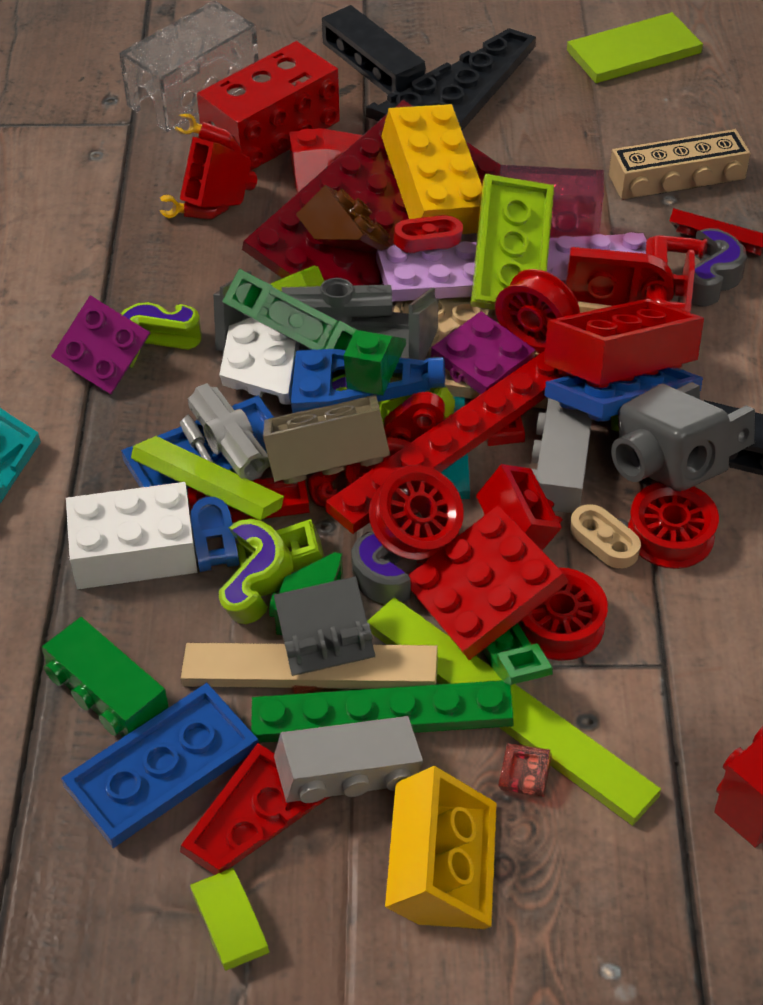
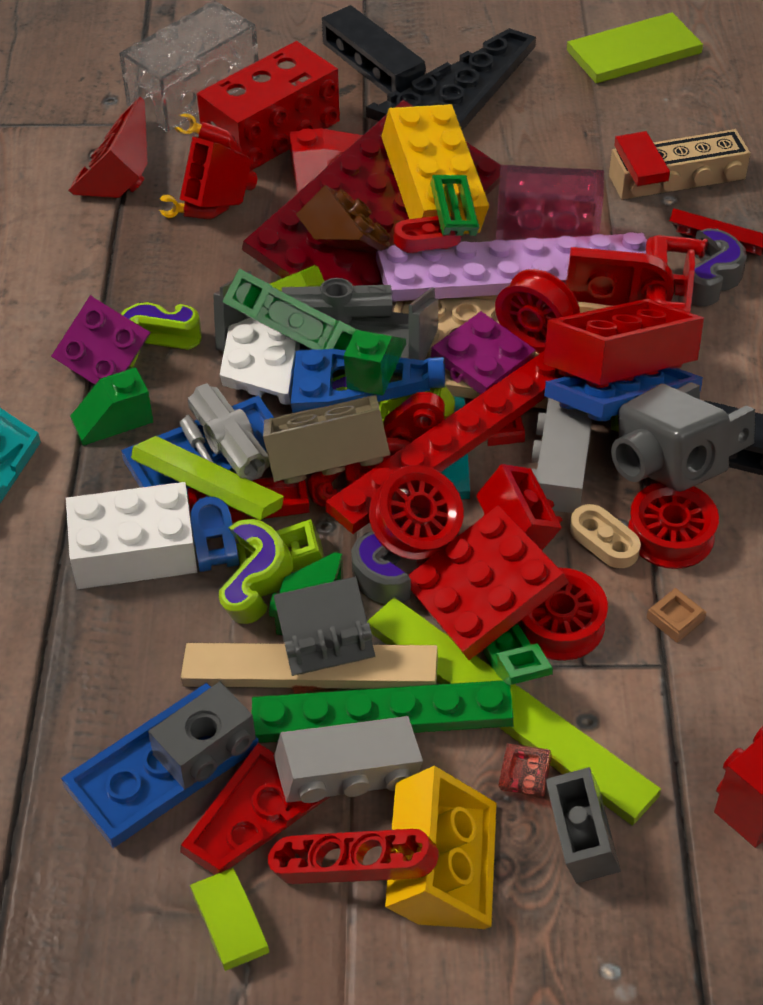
(103, 678): green brick -> none
(113, 407): none -> green slope
(119, 159): none -> red wedge
(212, 714): none -> dark grey brick
(352, 851): none -> red beam
(456, 224): none -> green tile
(510, 234): lime tile -> none
(582, 825): none -> dark grey brick
(642, 158): none -> red tile
(676, 615): none -> medium nougat tile

